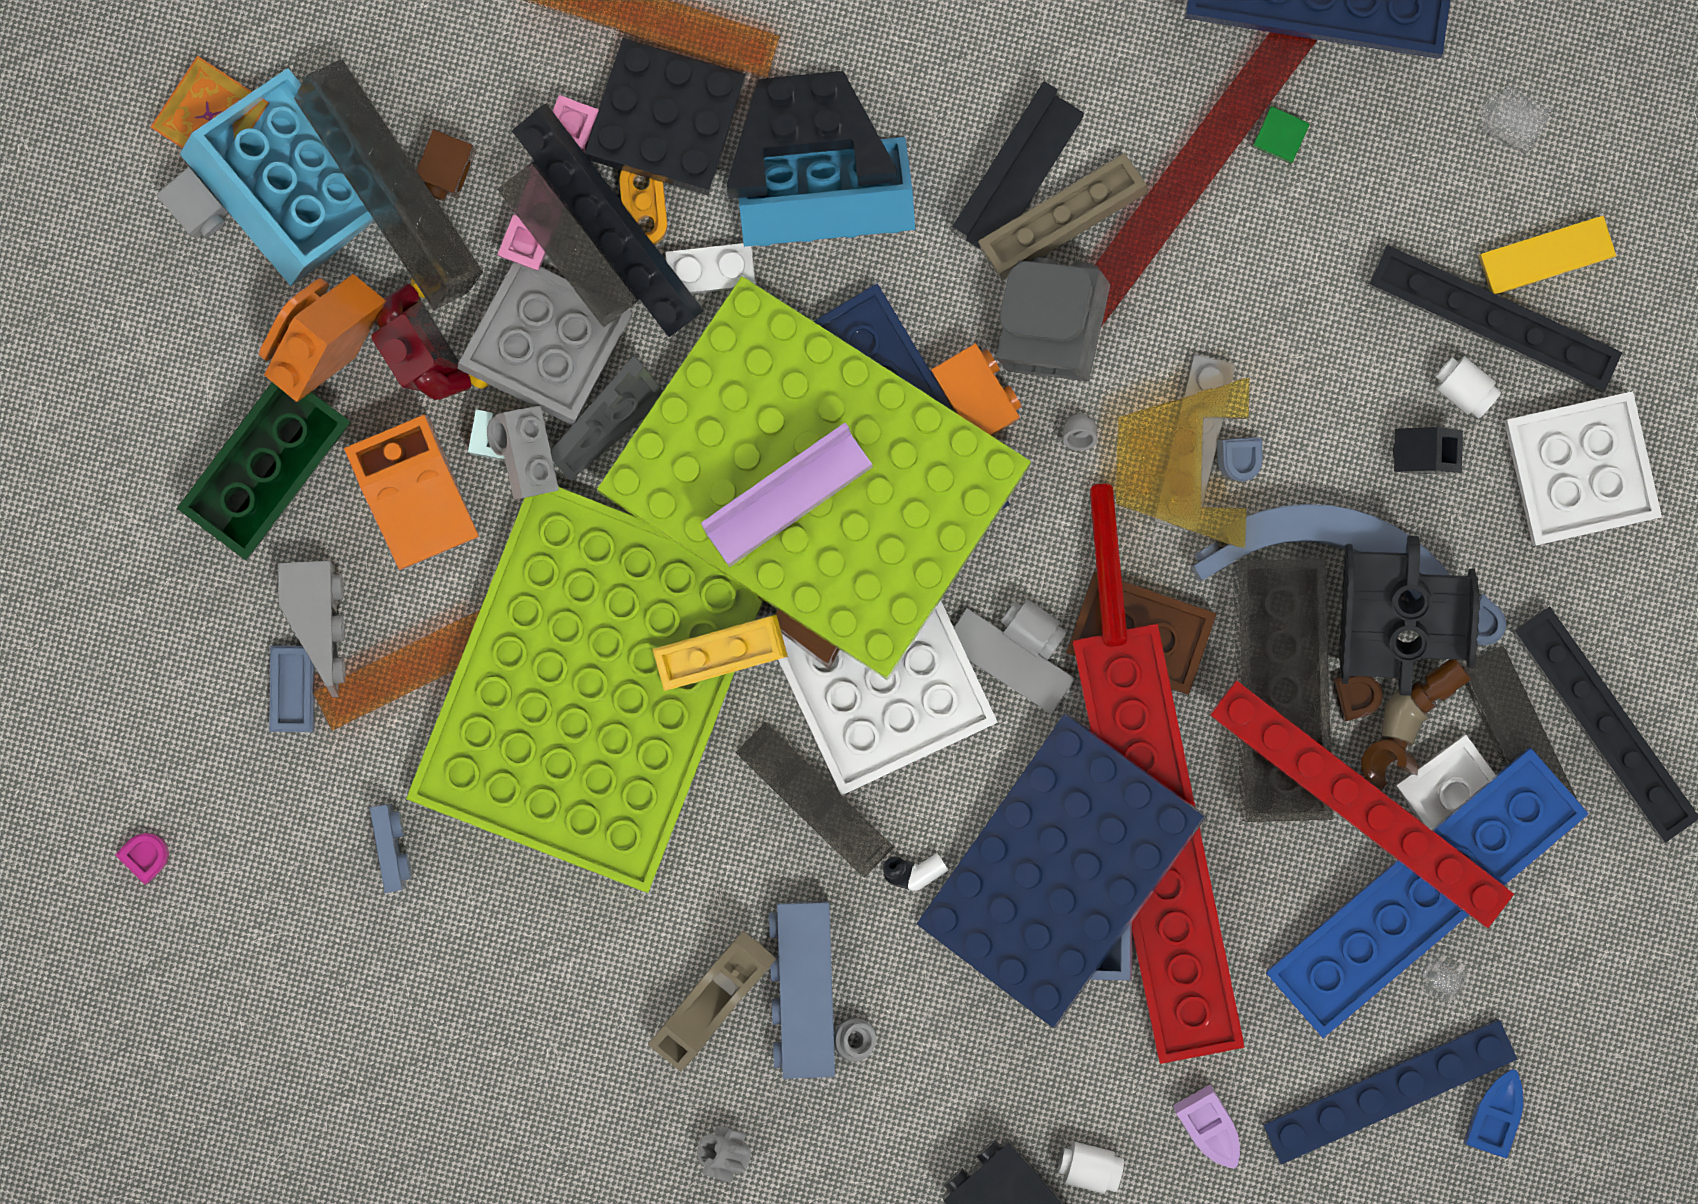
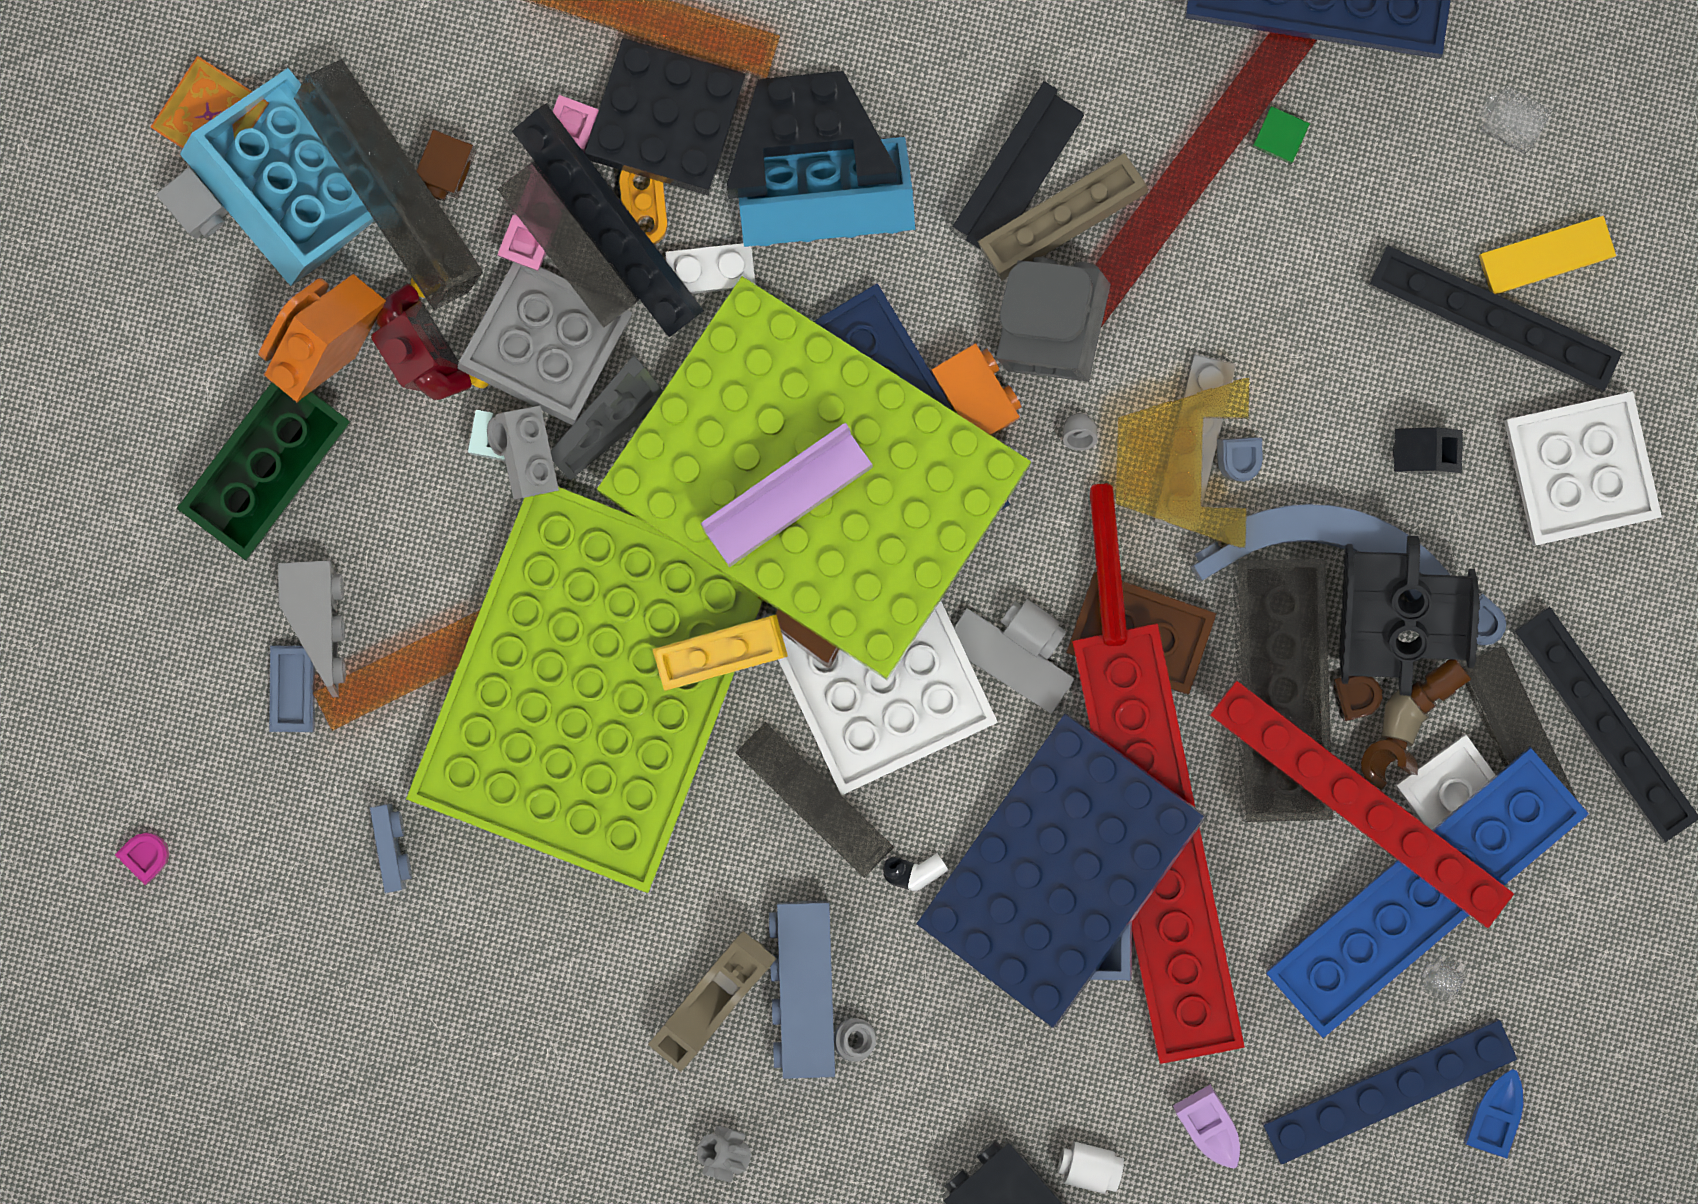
(412, 491): orange slope -> none
(1467, 386): white brick -> none

